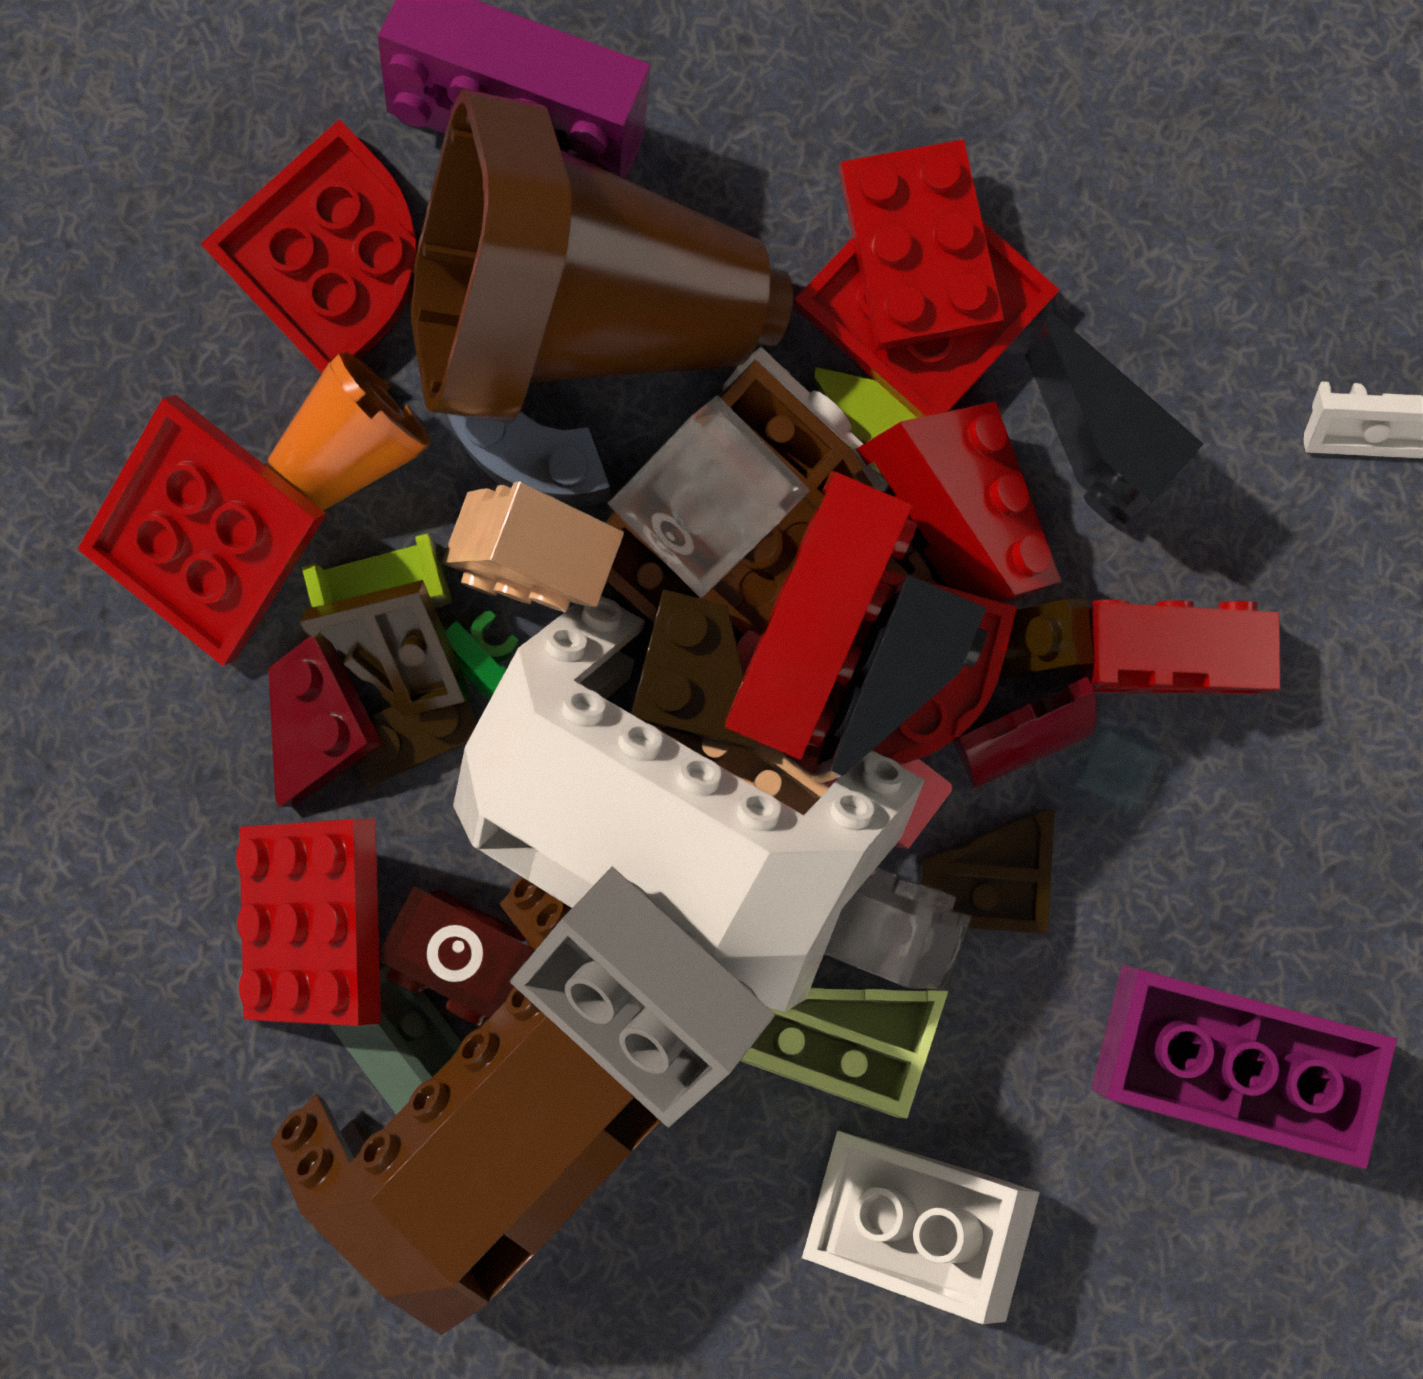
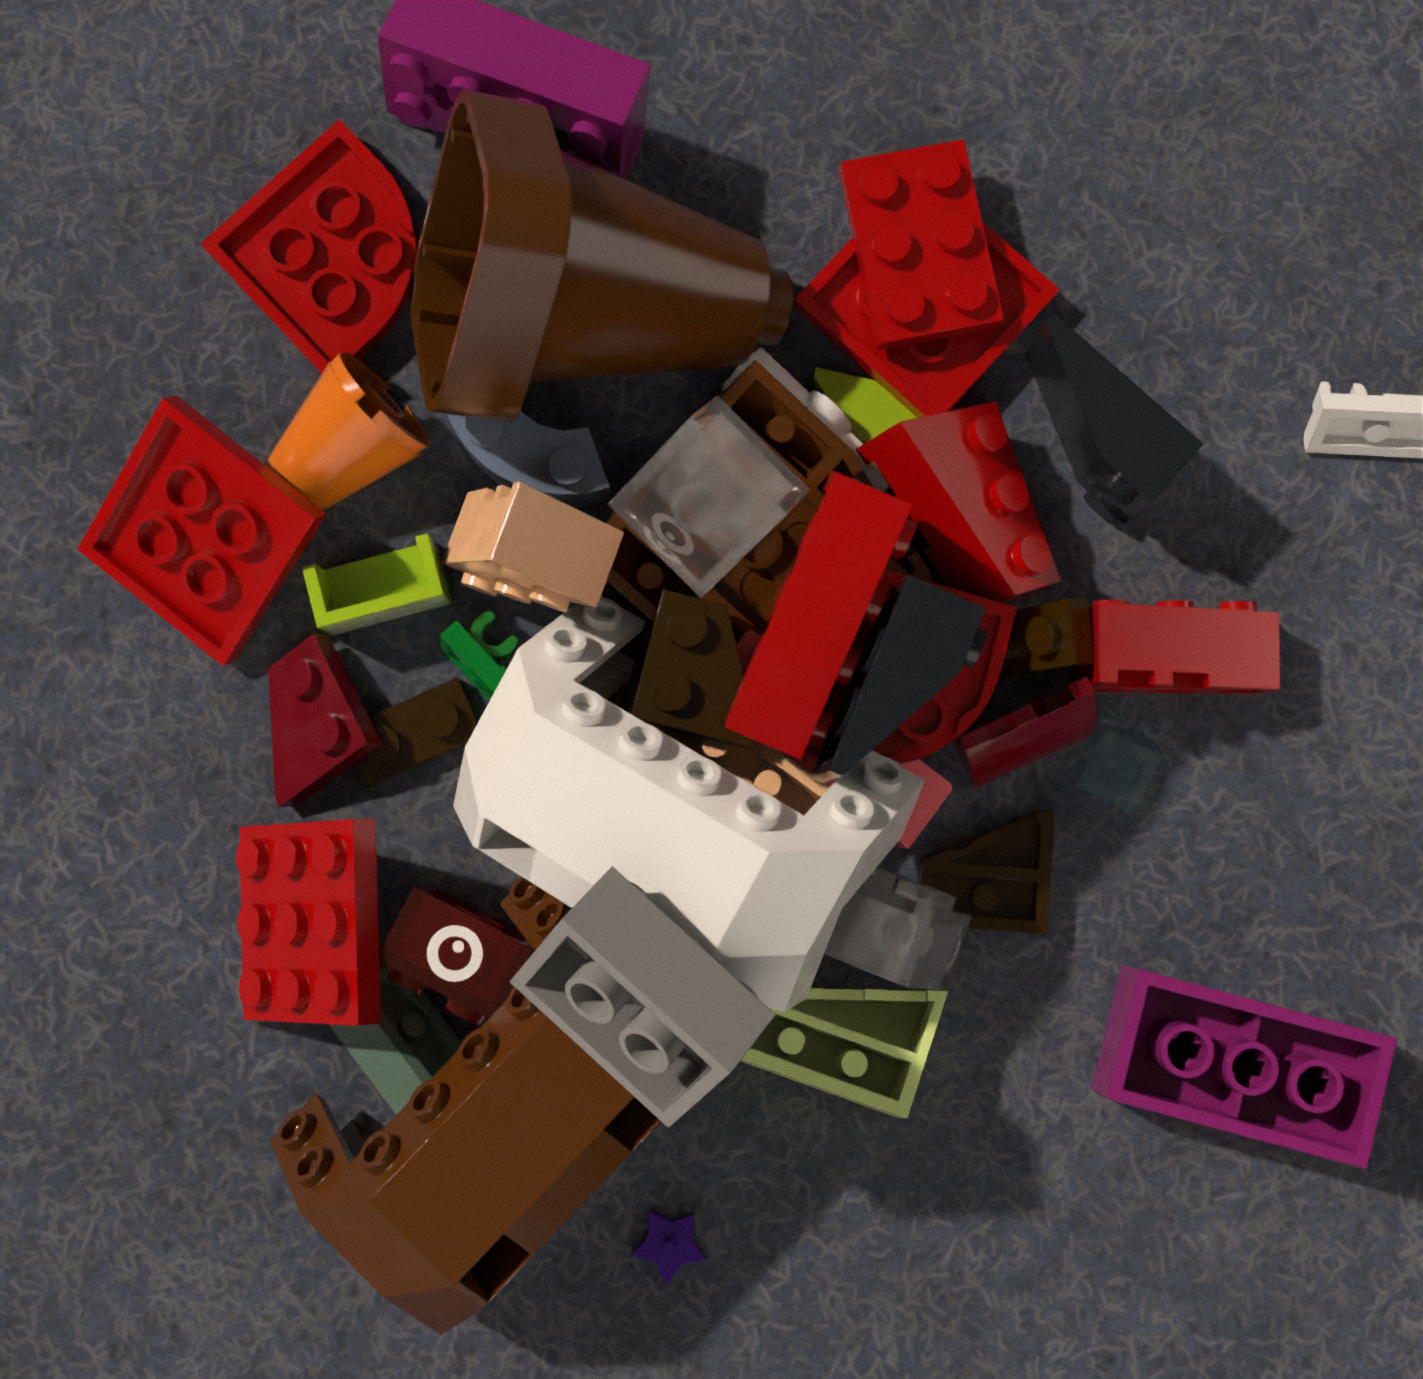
(394, 644): dark brown wing -> none
(669, 1244): none -> dark purple piece
(921, 1228): white slope -> none

